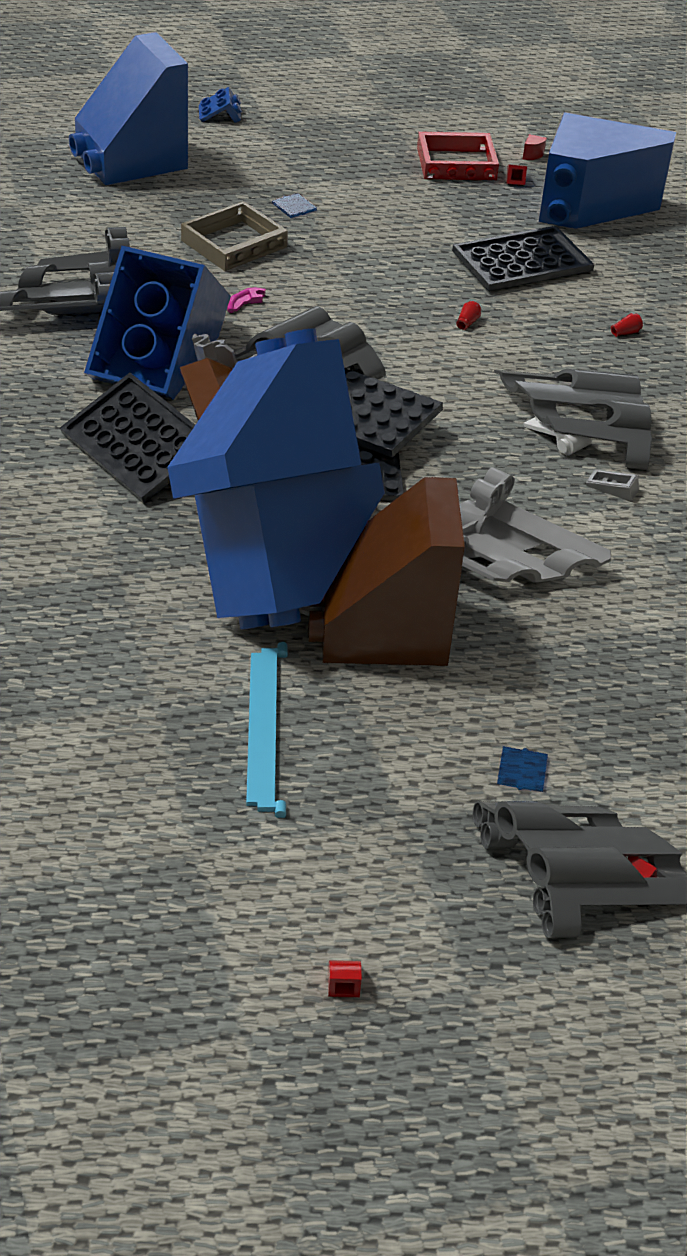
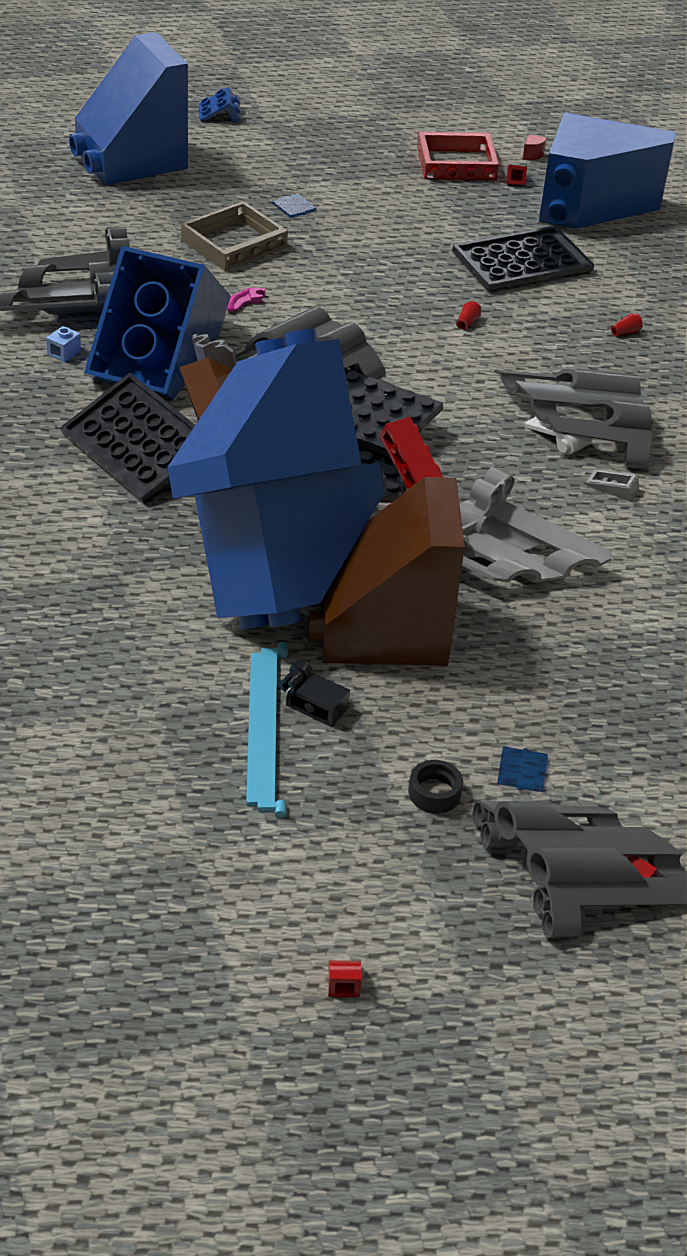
(63, 344): none -> light blue brick
(314, 694): none -> black hinge
(409, 451): none -> red brick
(430, 801): none -> black tyre

